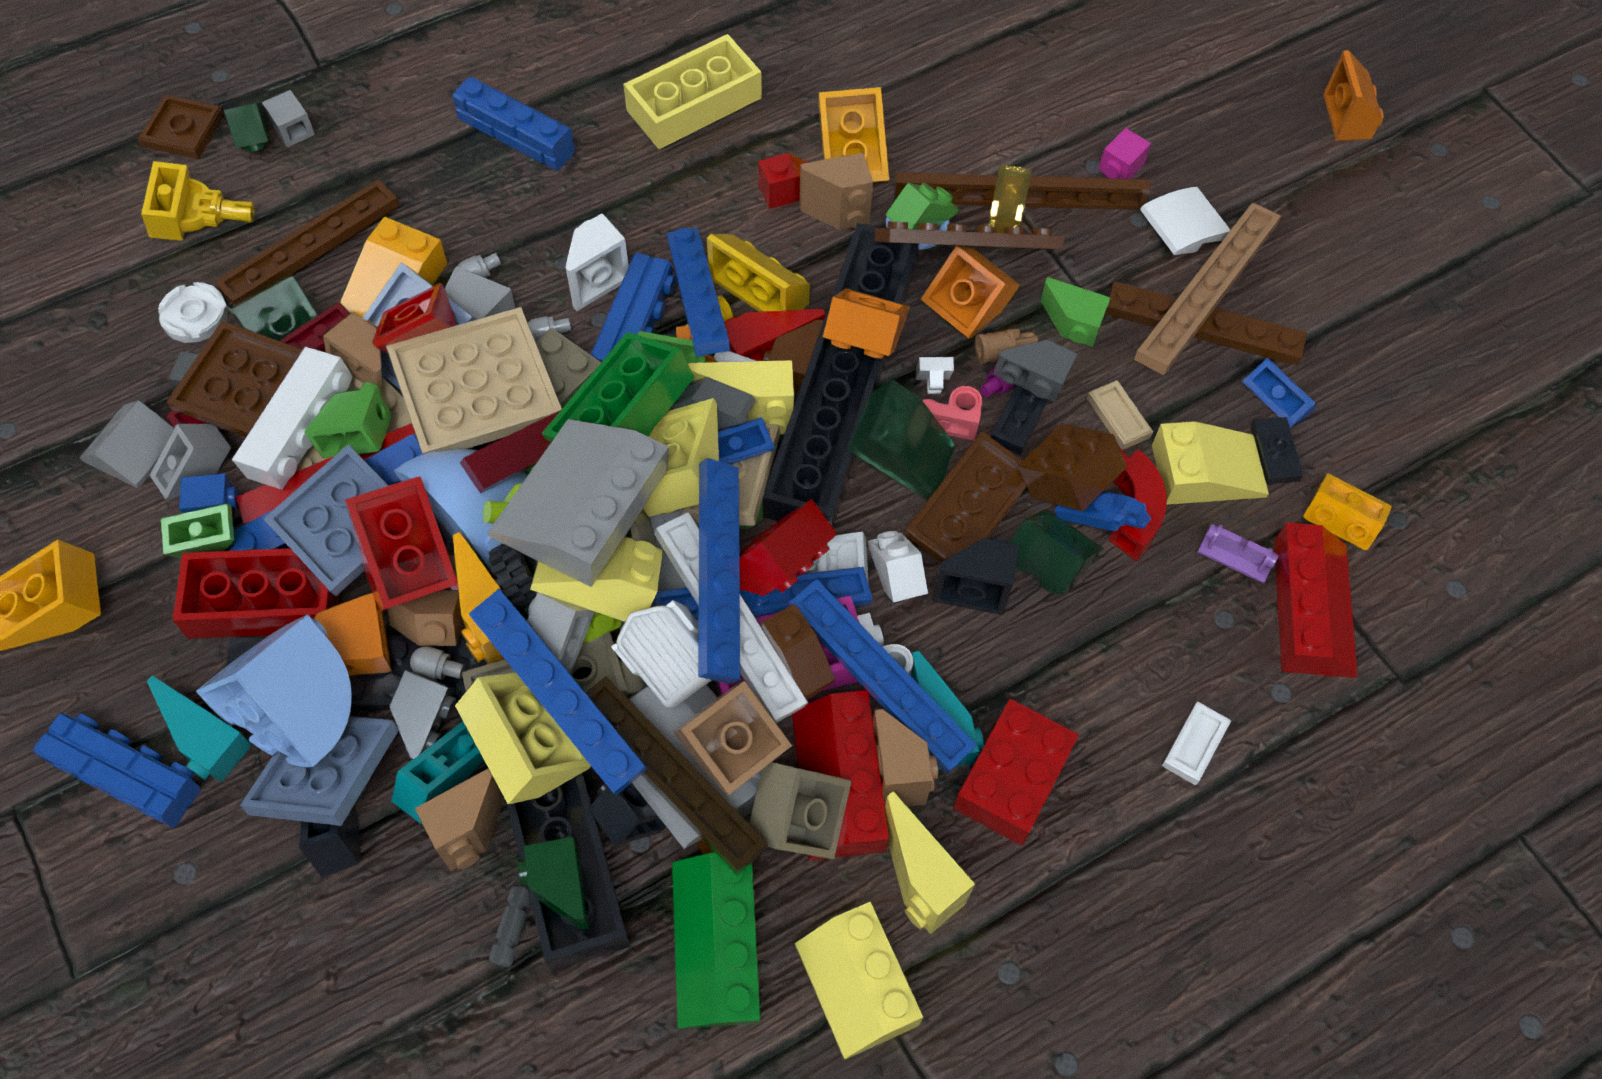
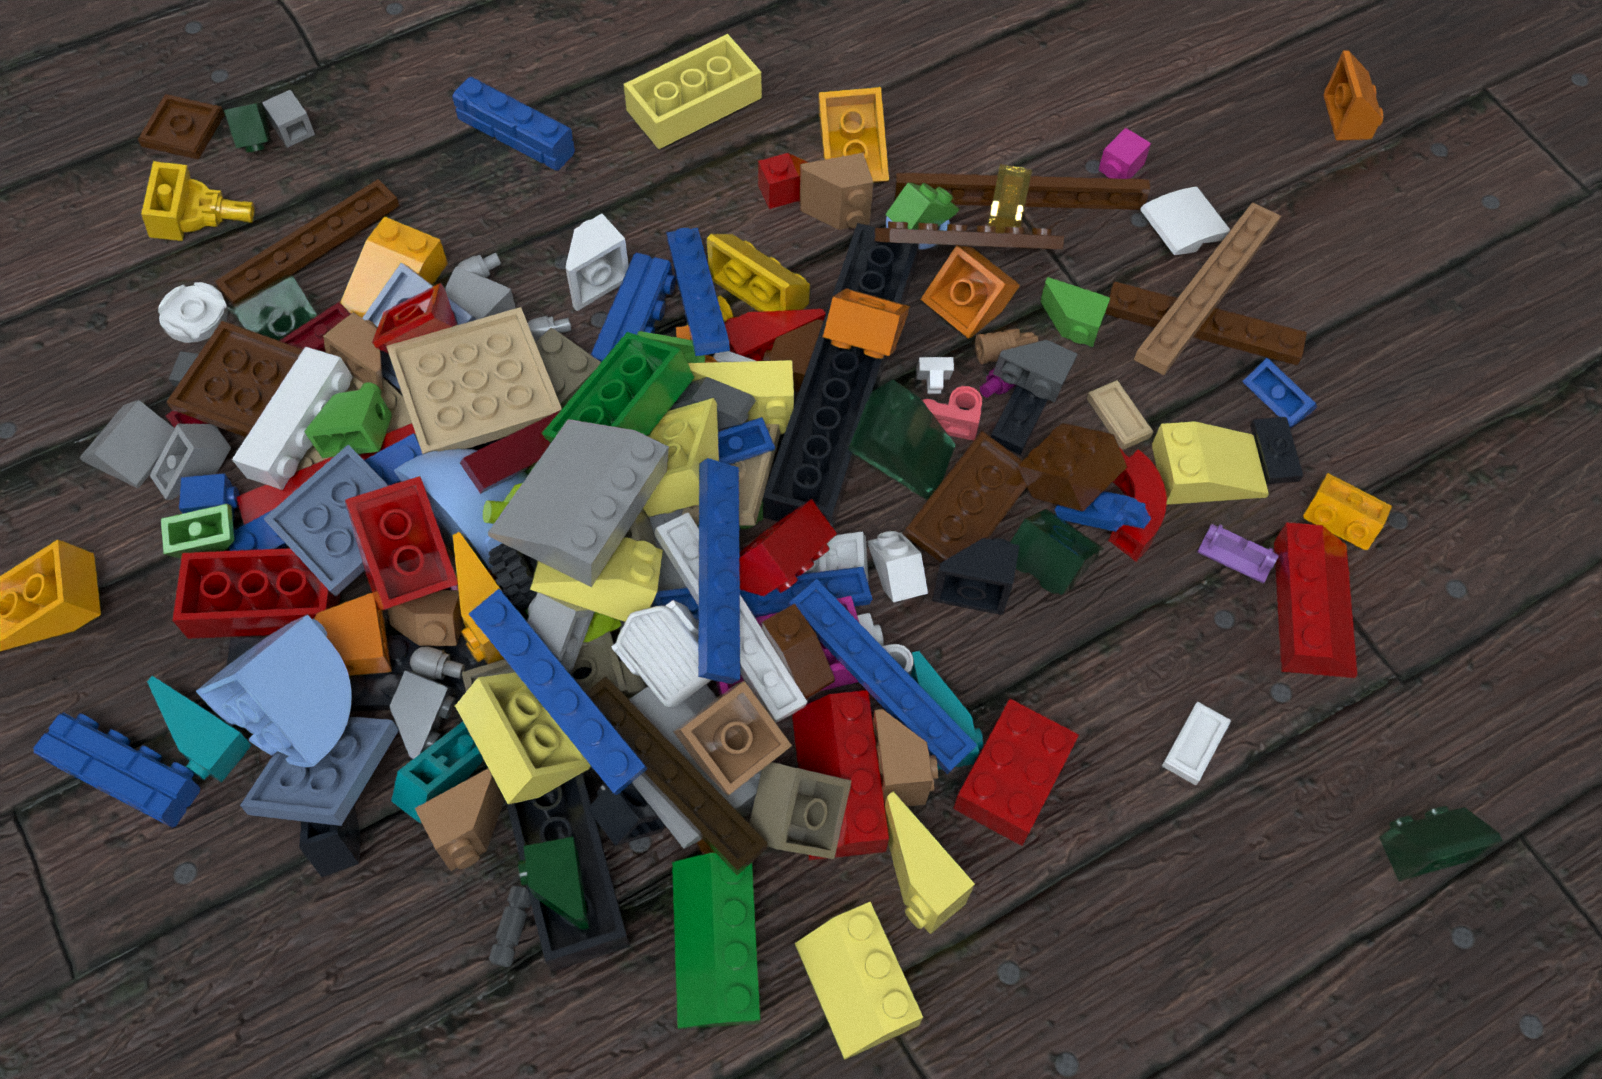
(1436, 841): none -> clear green slope

